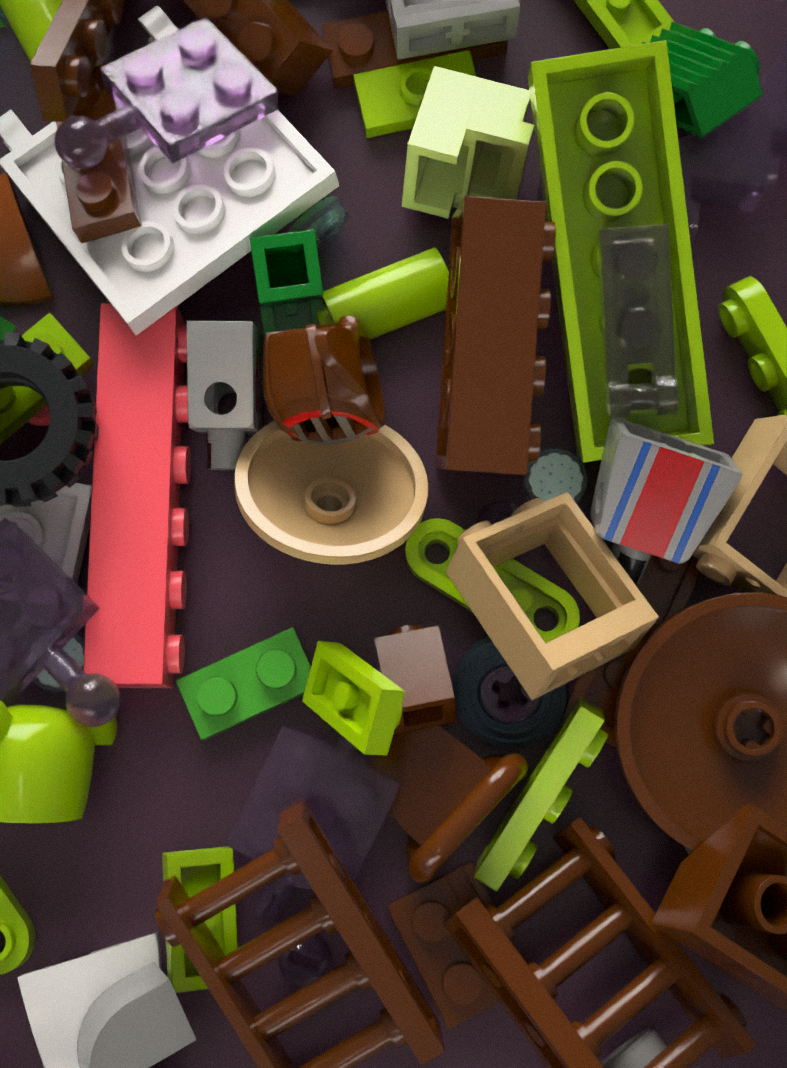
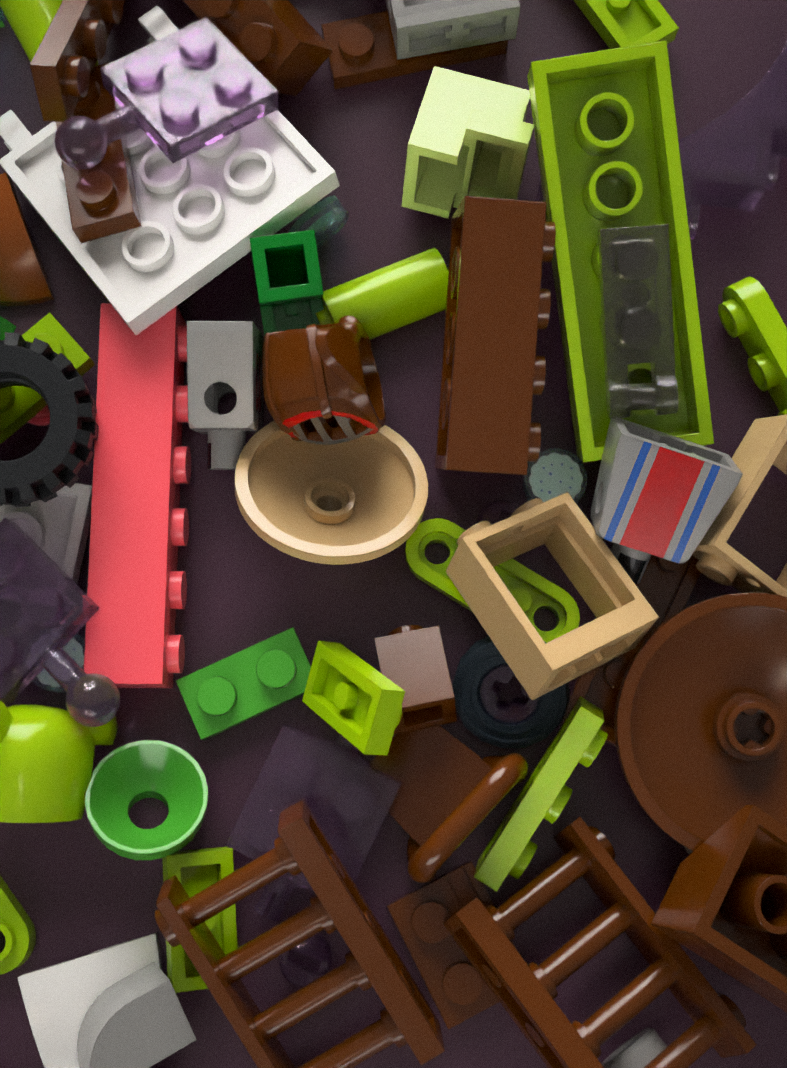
(142, 772): none -> bright green piece
(393, 94): lime plate -> none
(709, 77): green brick -> none

